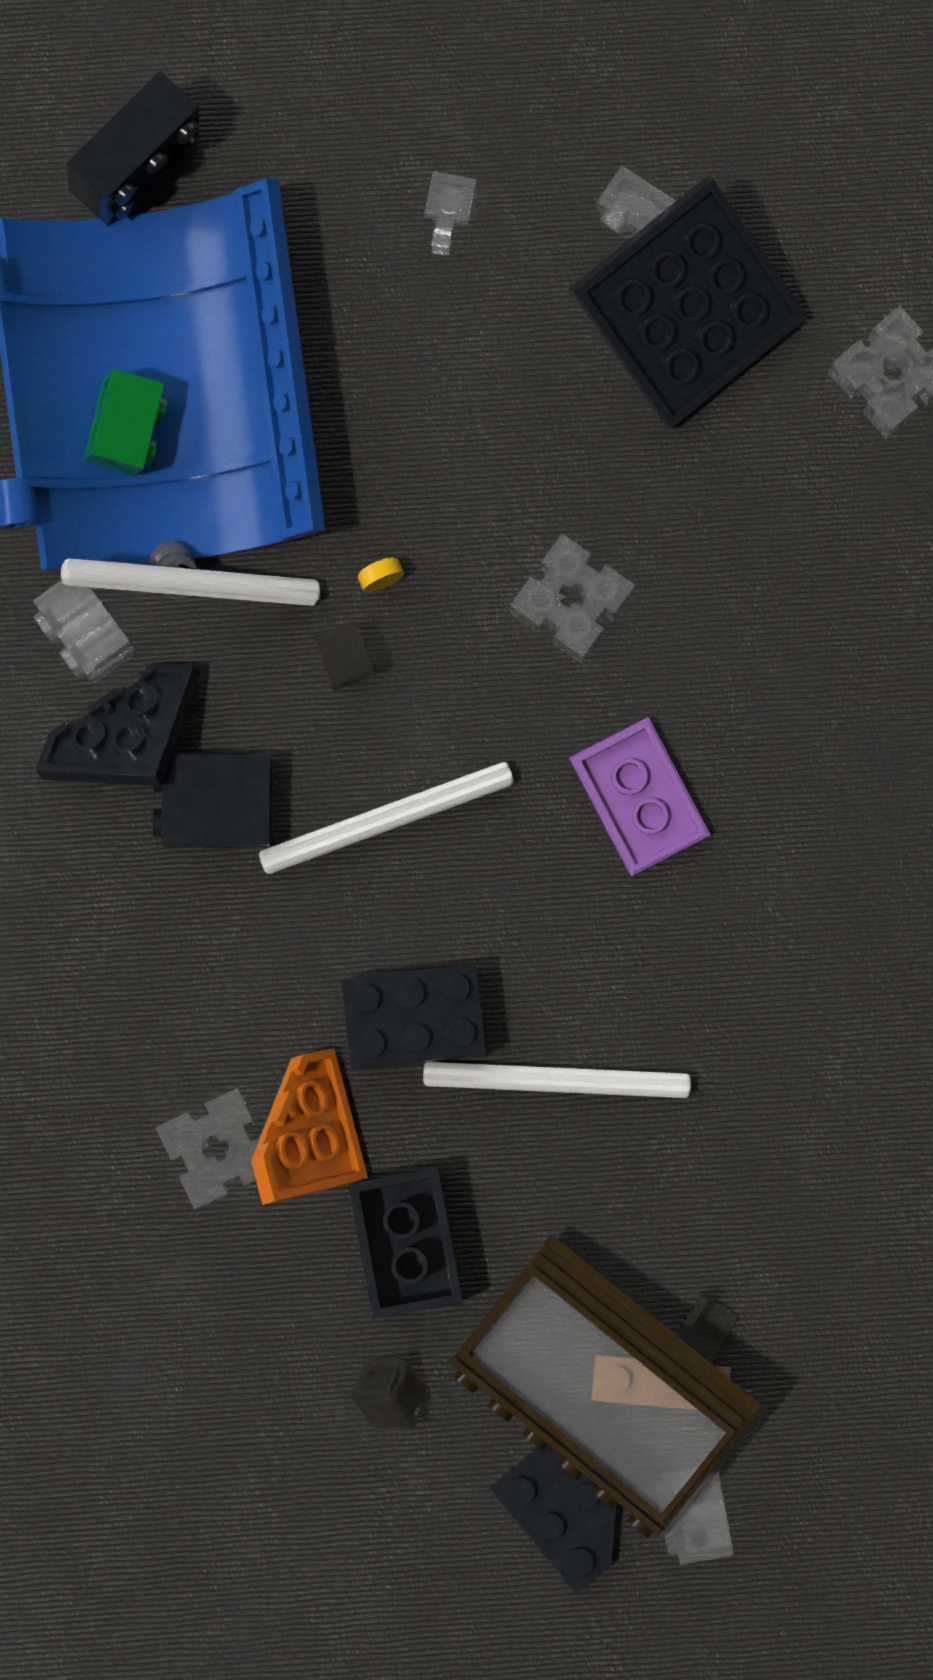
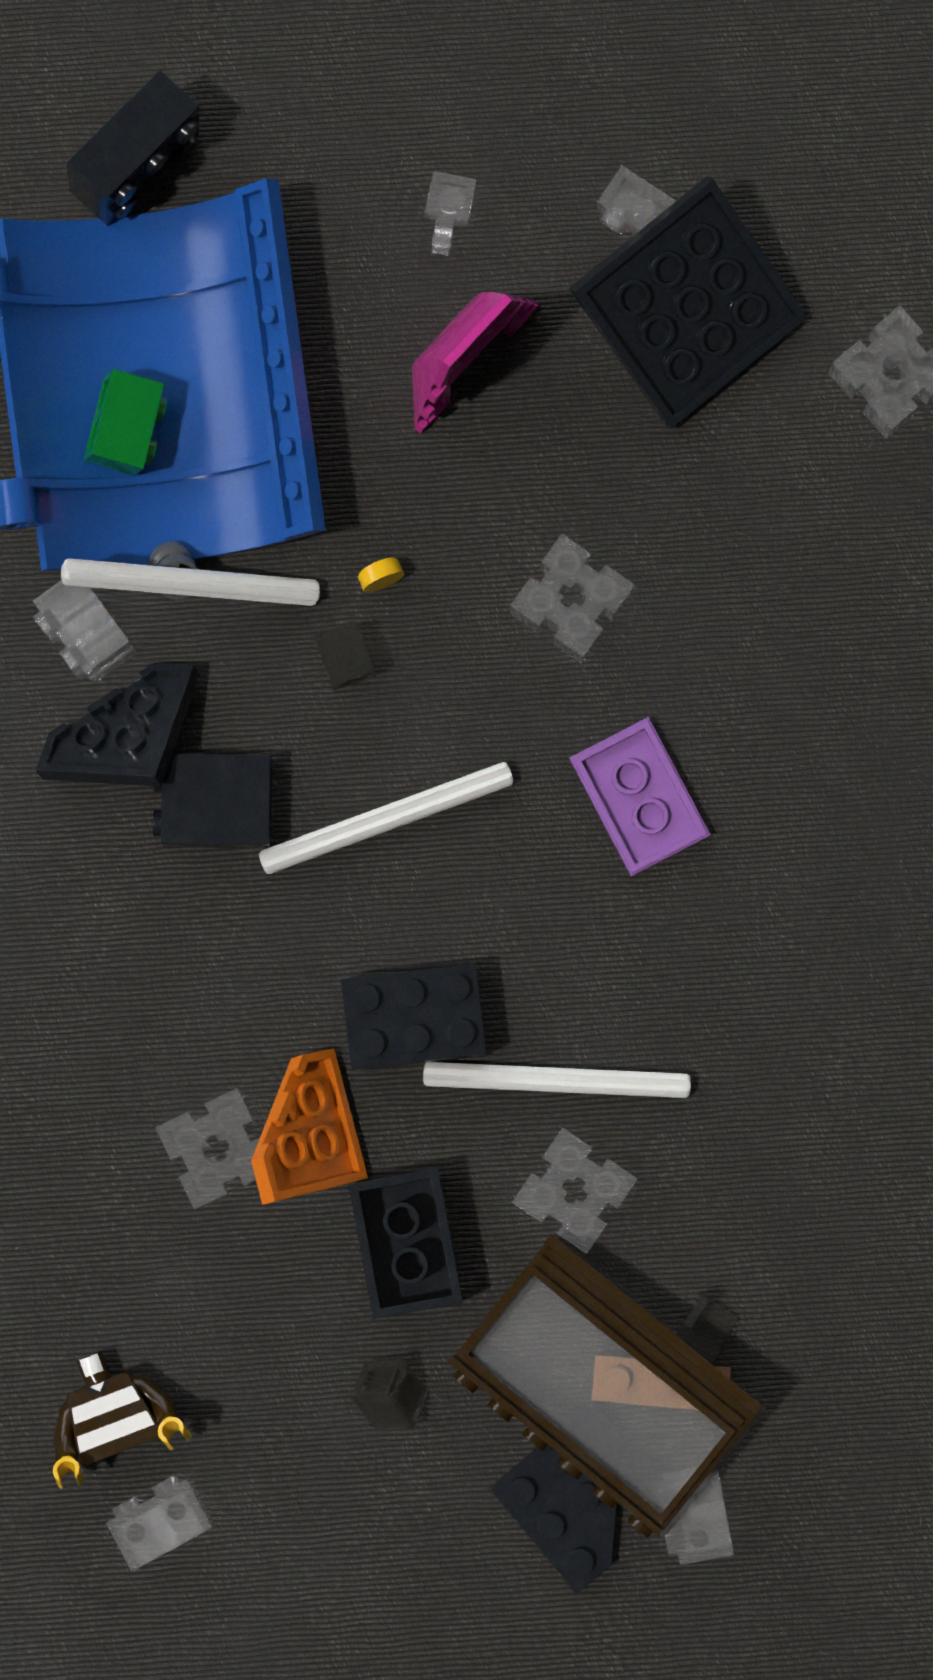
(110, 1418): none -> torso
(160, 1522): none -> clear brick
(459, 346): none -> dark pink wedge
(601, 1184): none -> clear brick

